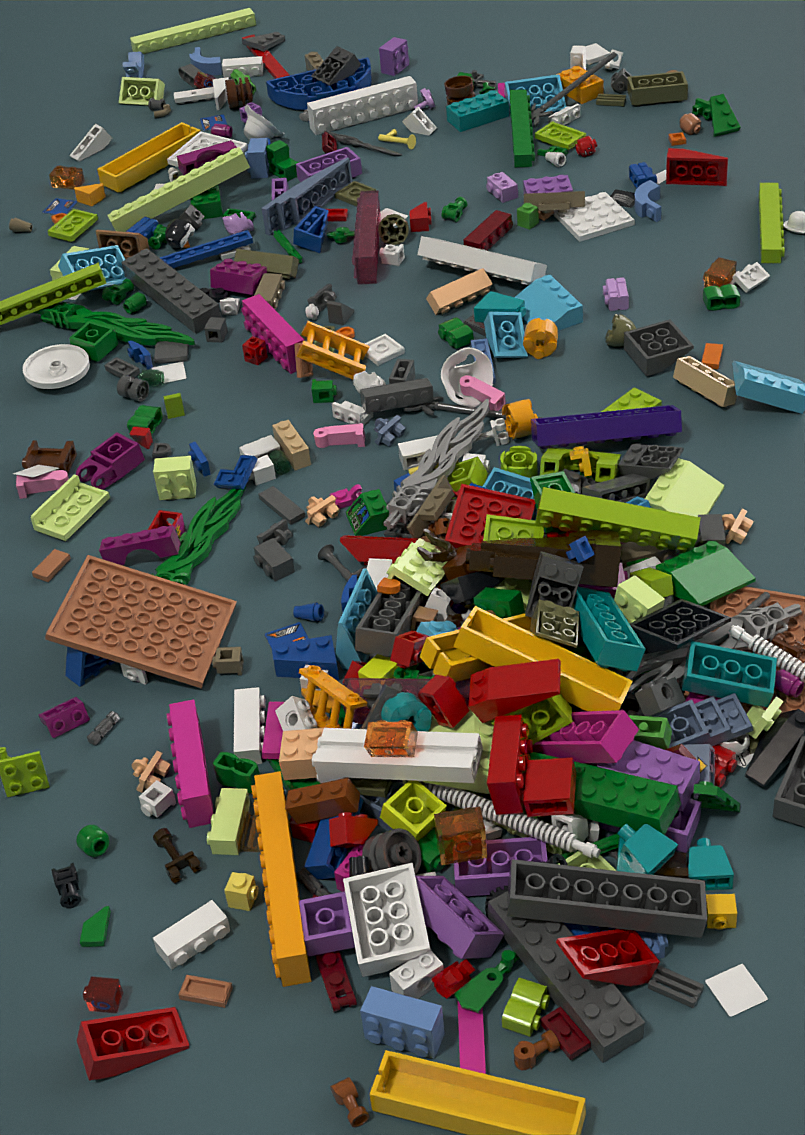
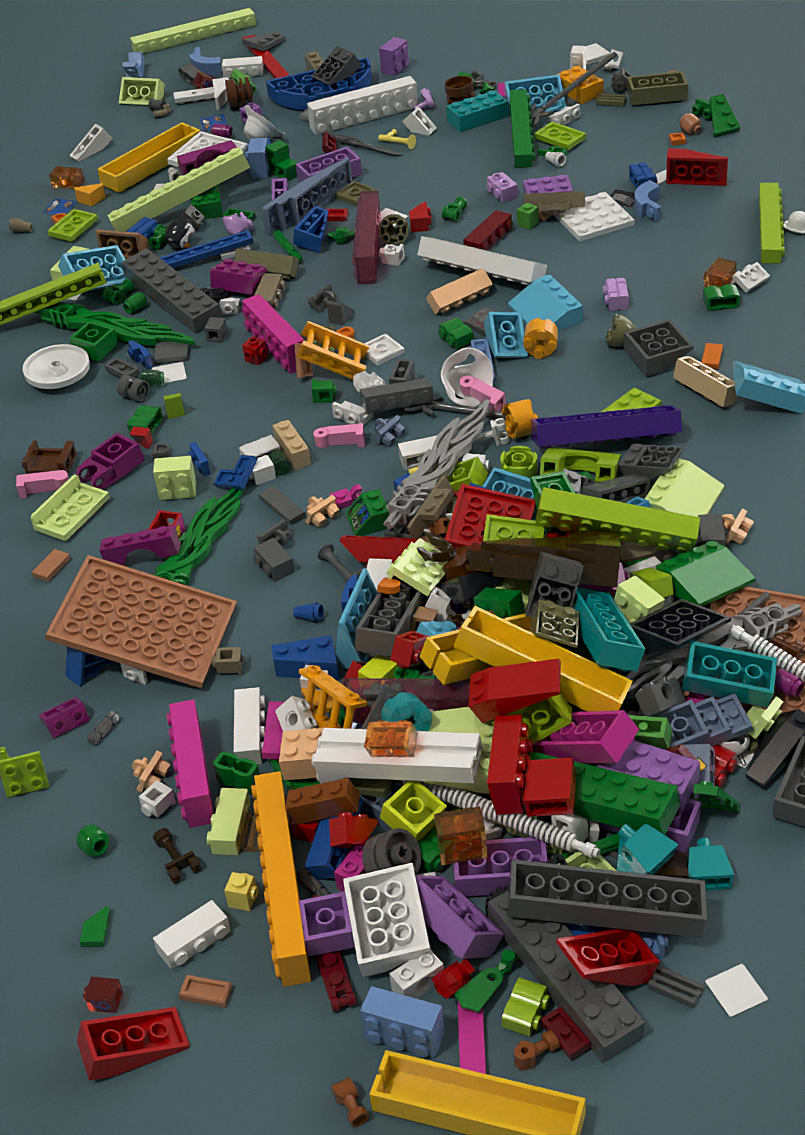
(36, 470): white sticker -> none
(66, 883): black connector -> none
(286, 634): blue sticker -> none
(312, 312): white plate -> none
(358, 865): black piece -> none
(444, 700): red brick -> none
(498, 303): teal slope -> none
(580, 549): blue tile -> none
(583, 459): yellow bracket -> none
(586, 146): red head -> none
(721, 911): yellow brick -> none

